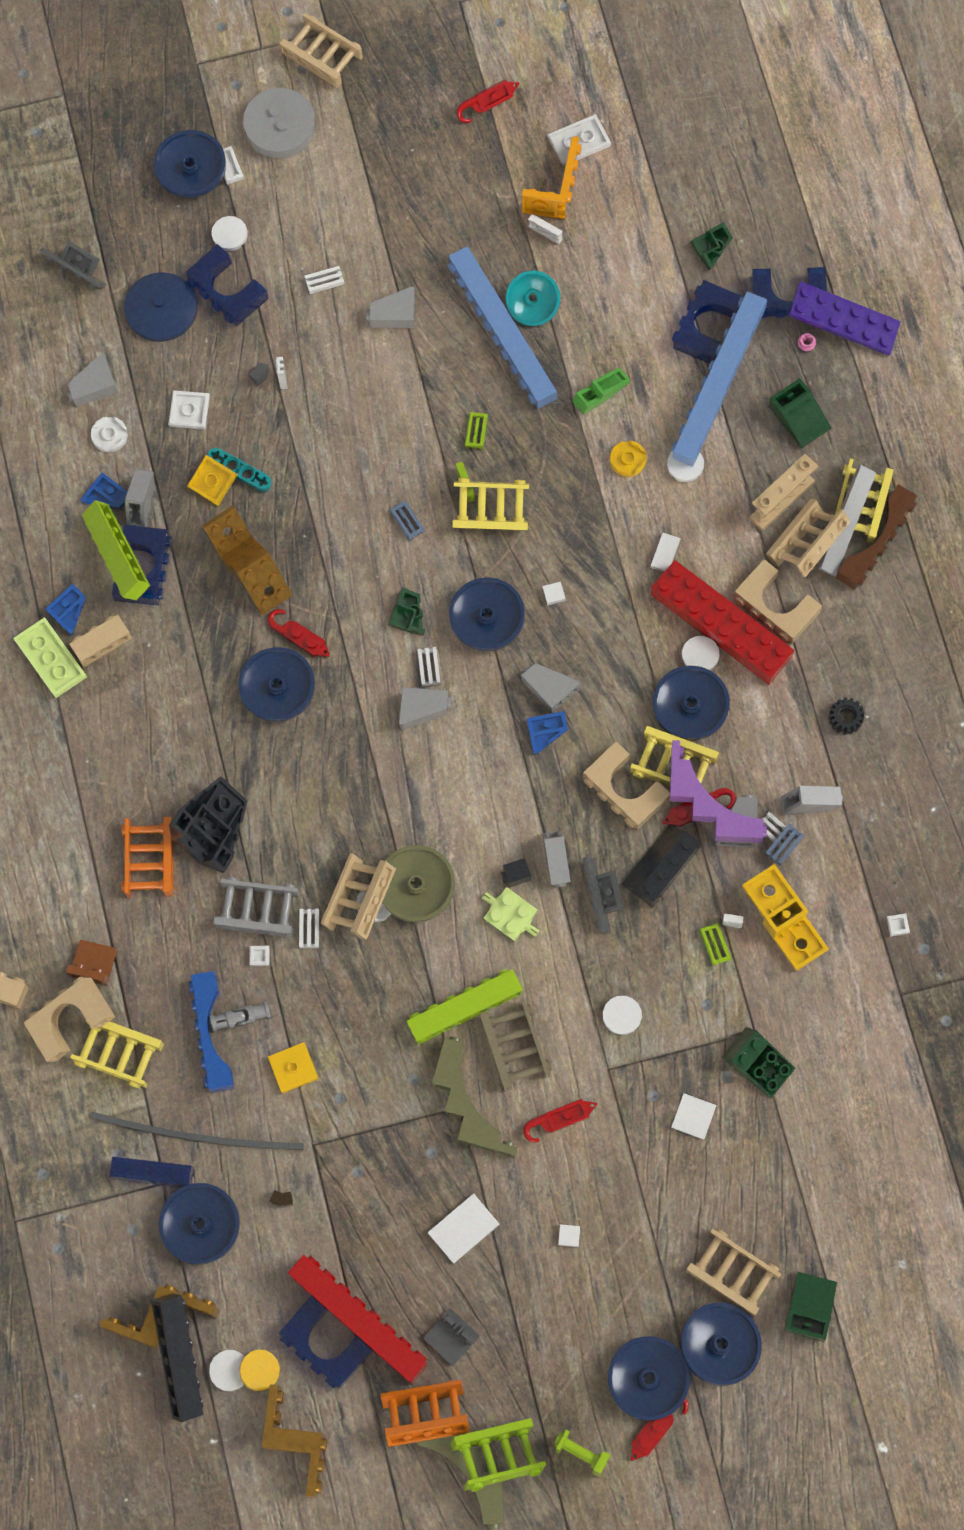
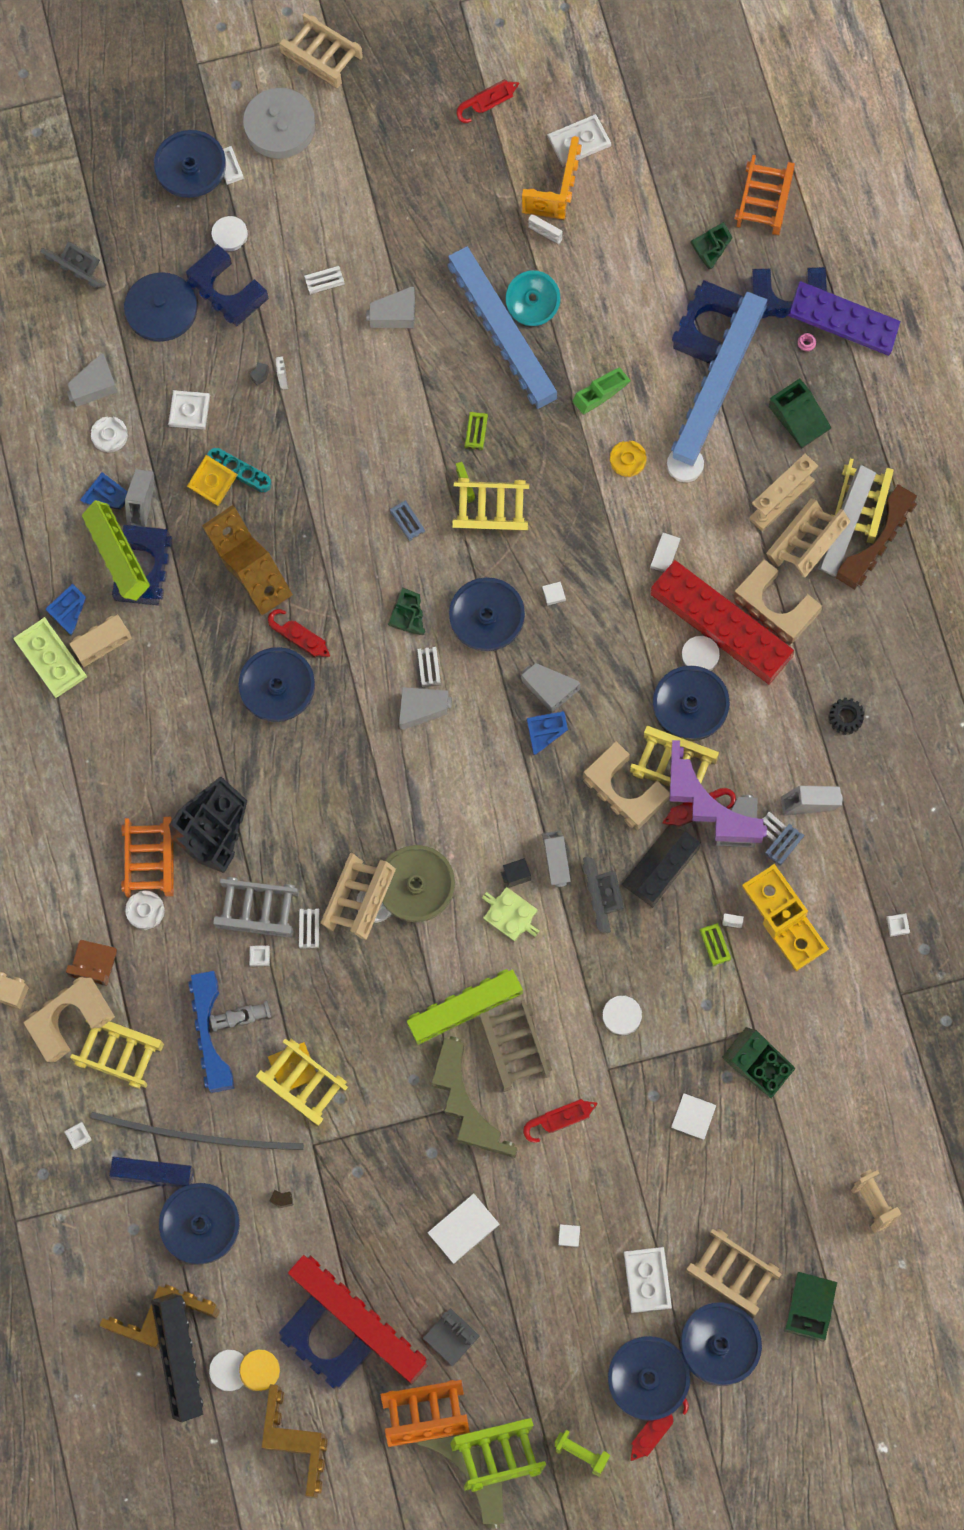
(78, 1135): none -> white tile
(145, 910): none -> white tile
(300, 1100): none -> light yellow fence
(647, 1280): none -> white tile
(778, 205): none -> orange fence
(883, 1214): none -> tan fence

